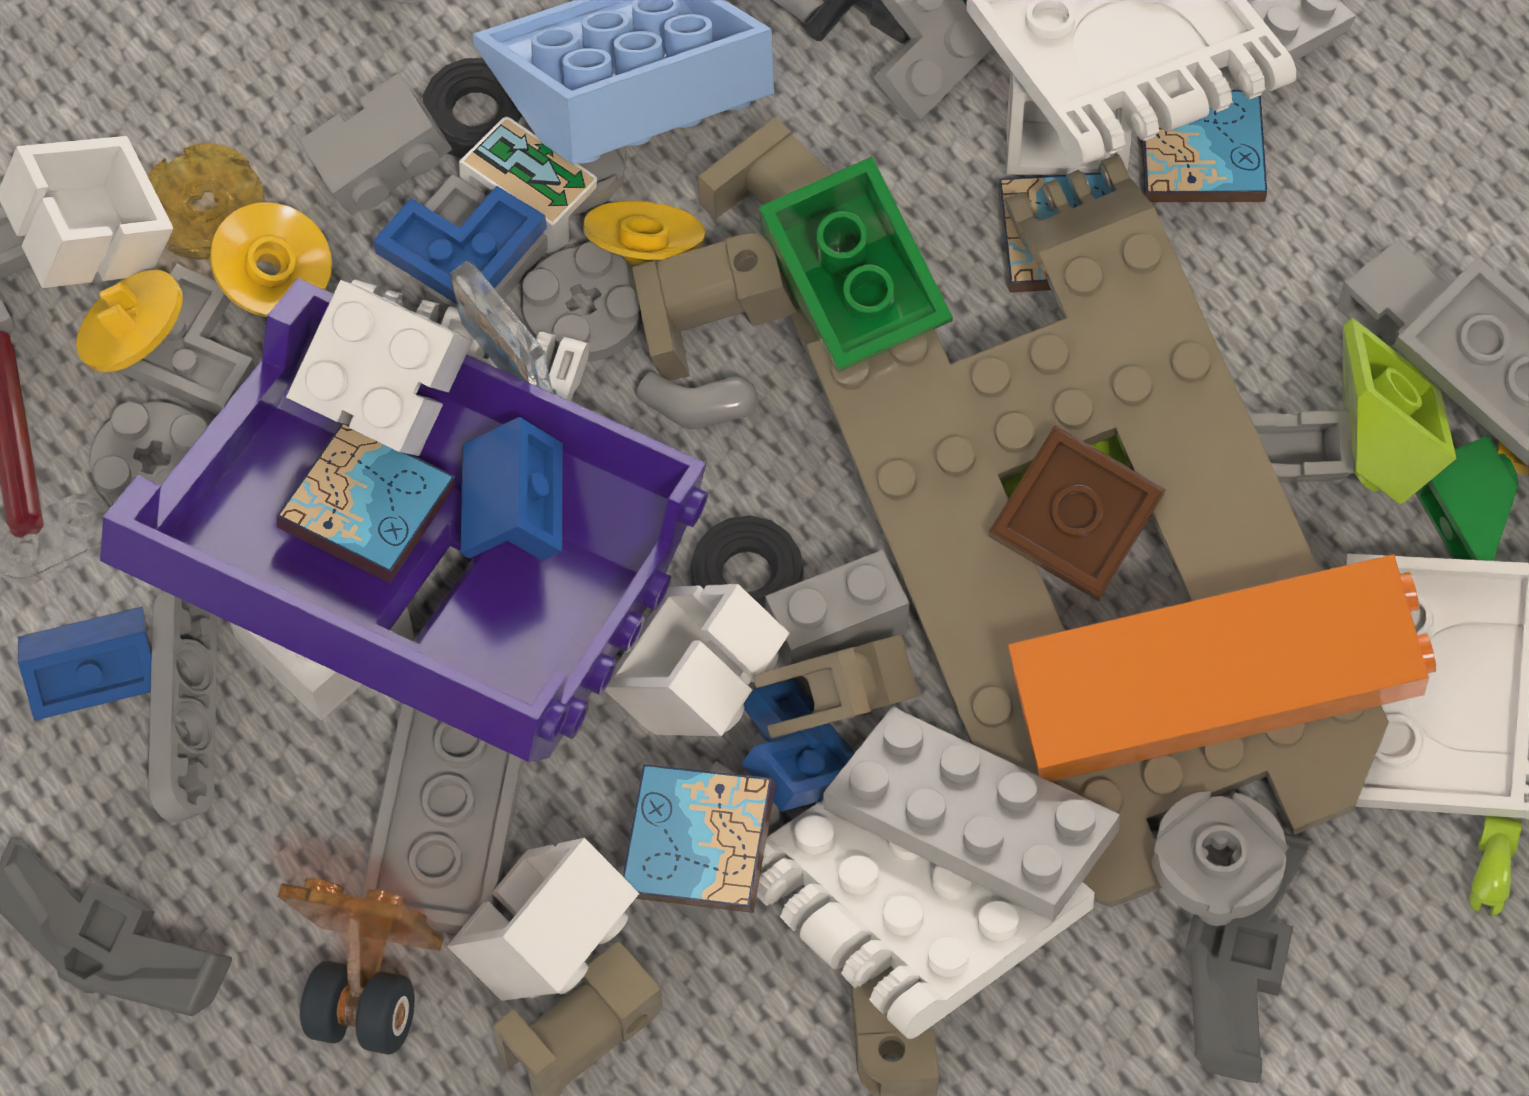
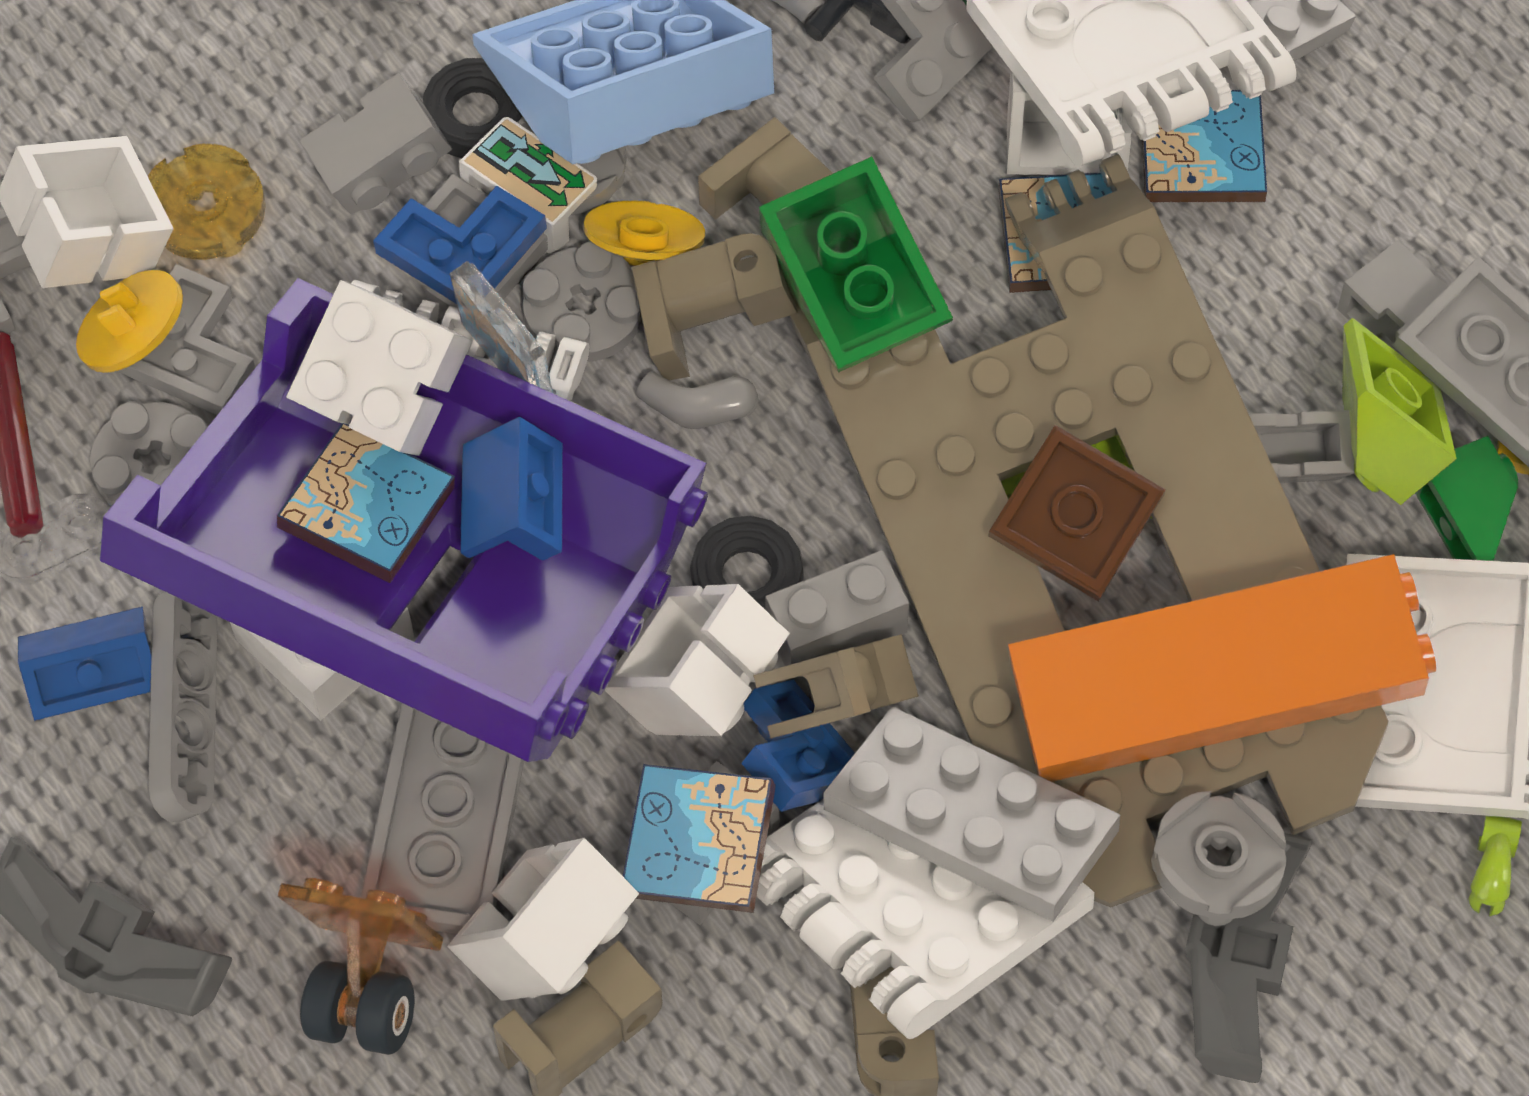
(269, 235): yellow dish -> none

